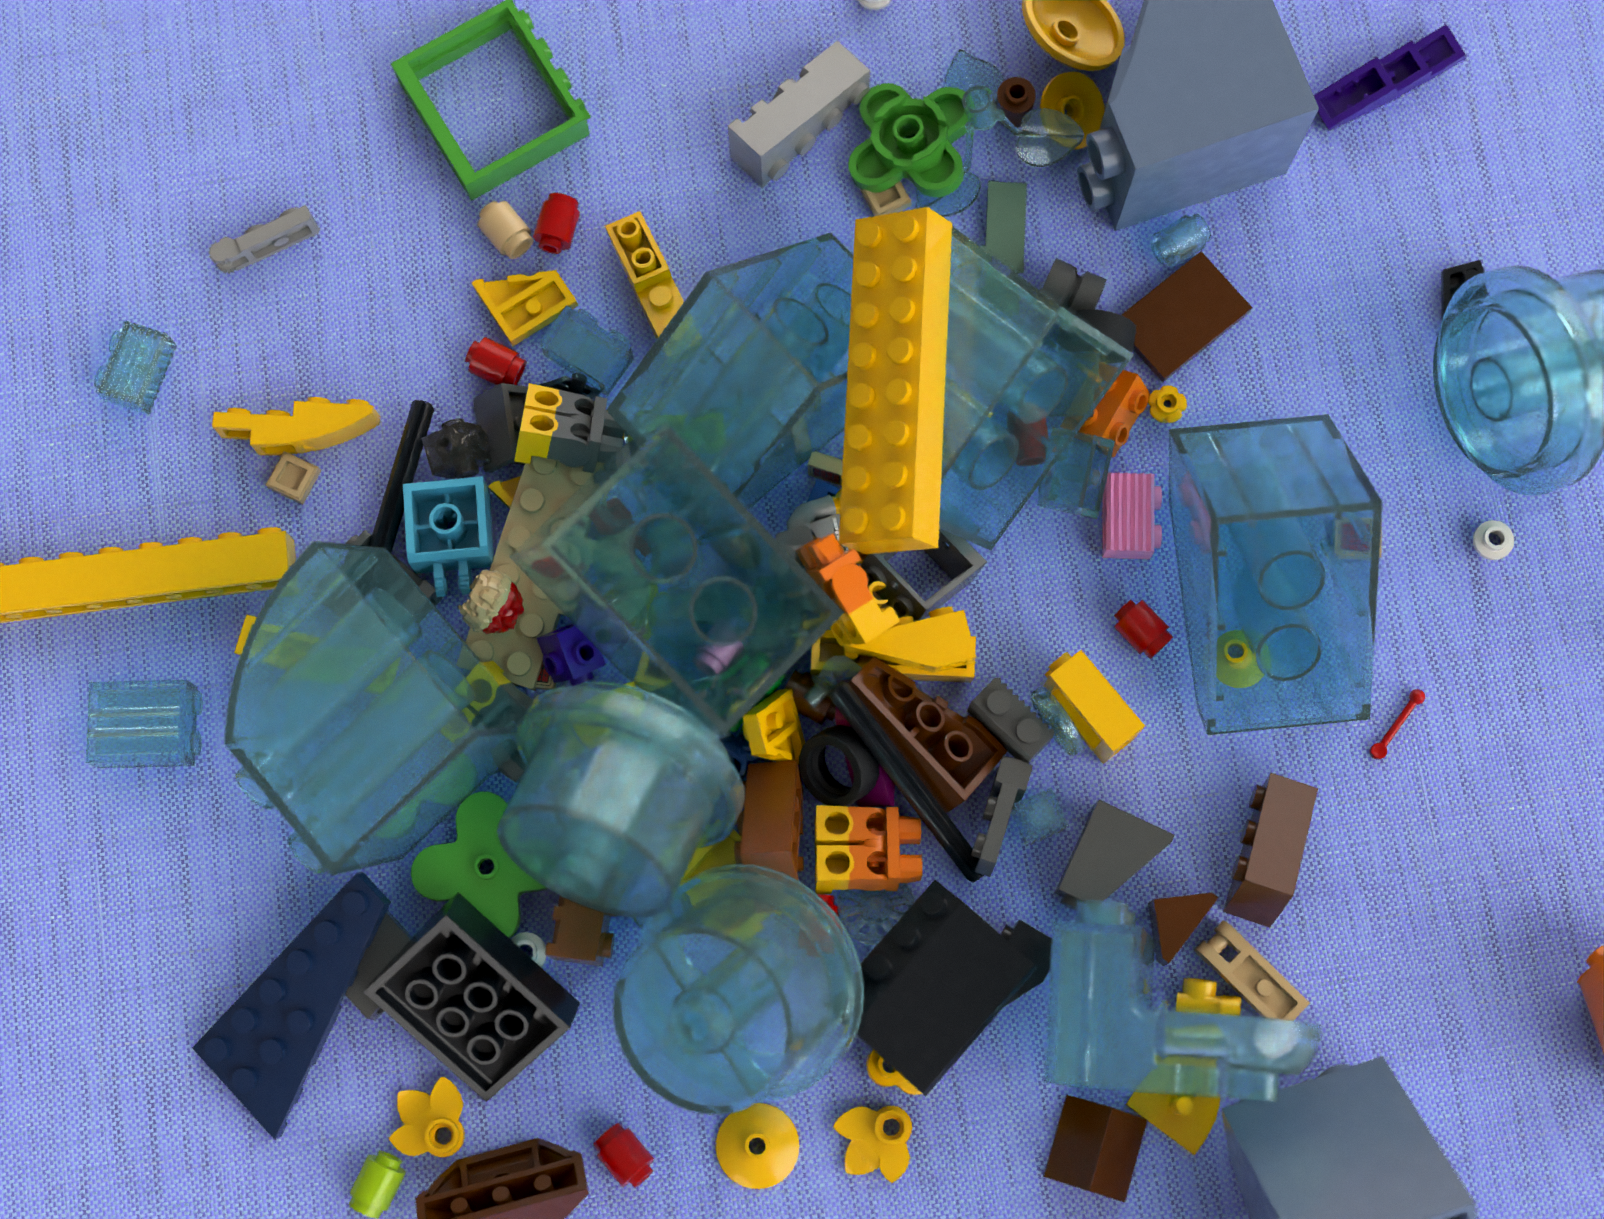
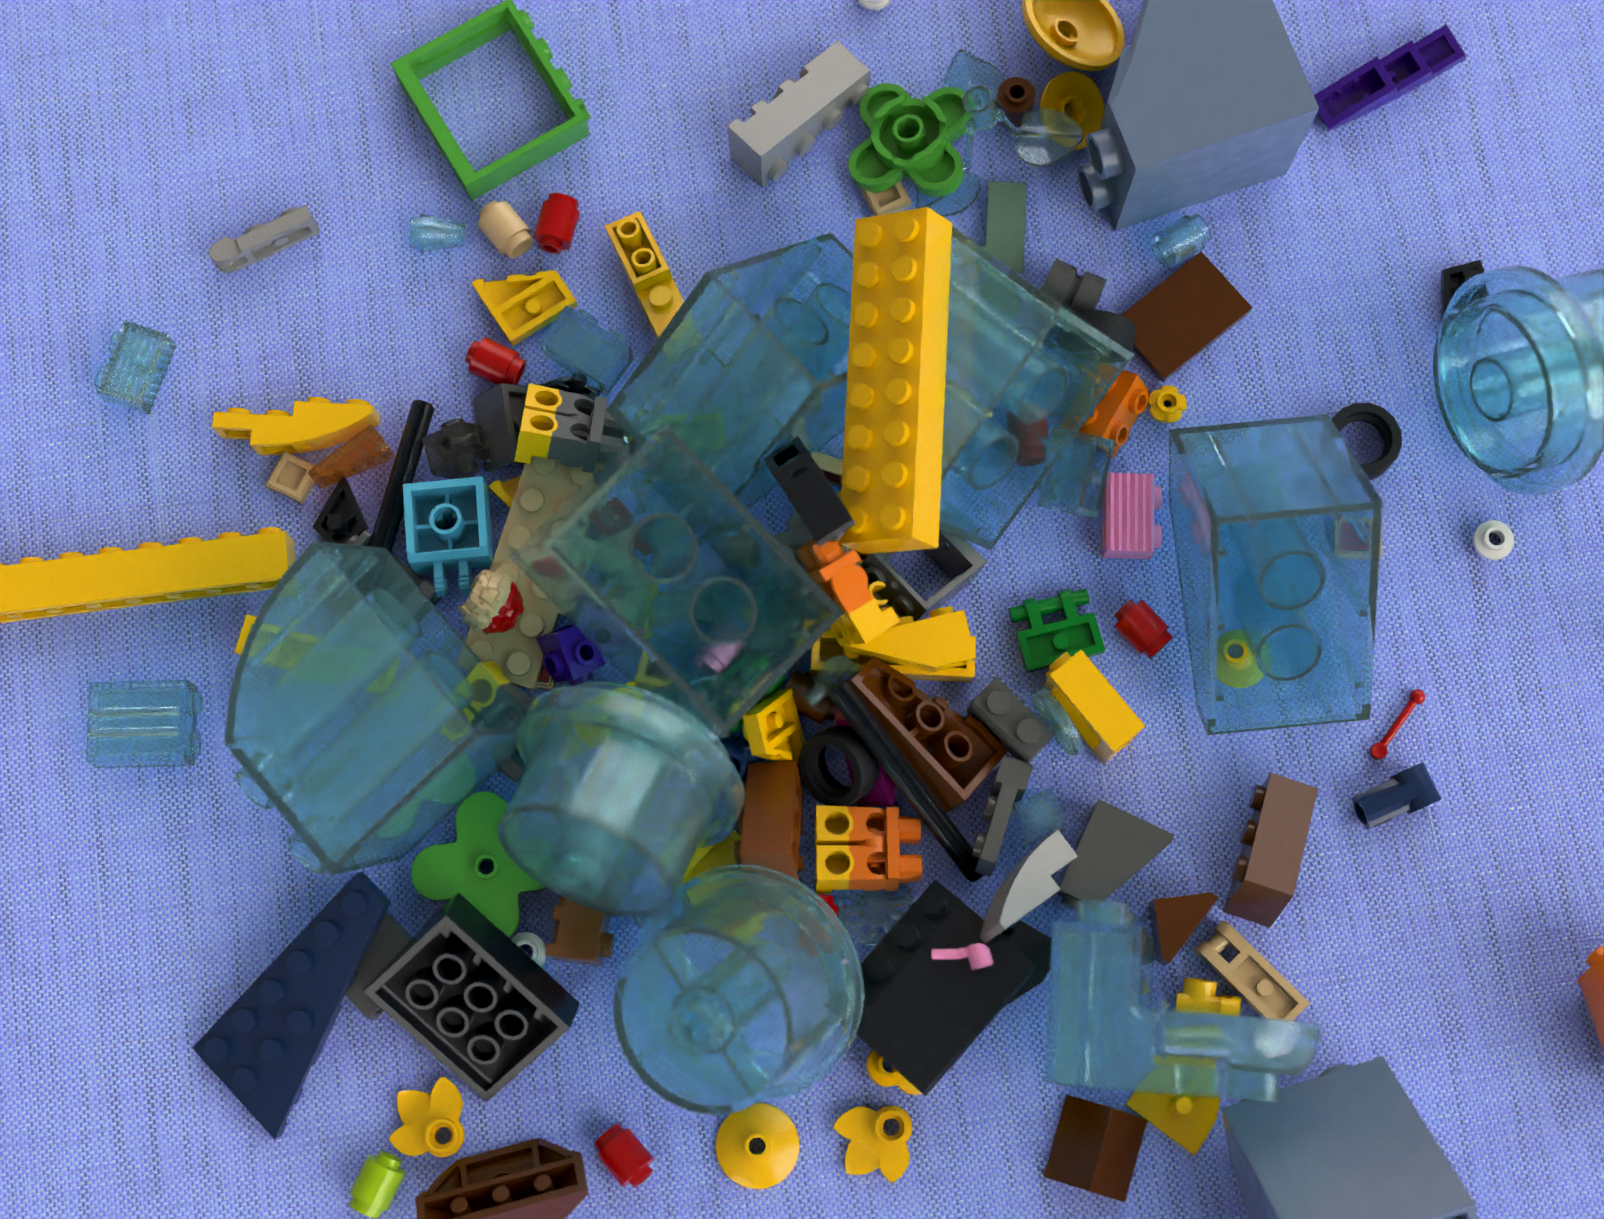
(341, 515): none -> black piece
(355, 456): none -> clear orange slope
(435, 233): none -> clear light blue cone
(809, 492): none -> black slope
(978, 955): none -> bright pink hand
(1027, 884): none -> light grey slope
(1047, 642): none -> green plate
(1384, 423): none -> black tyre
(1401, 794): none -> dark blue piece

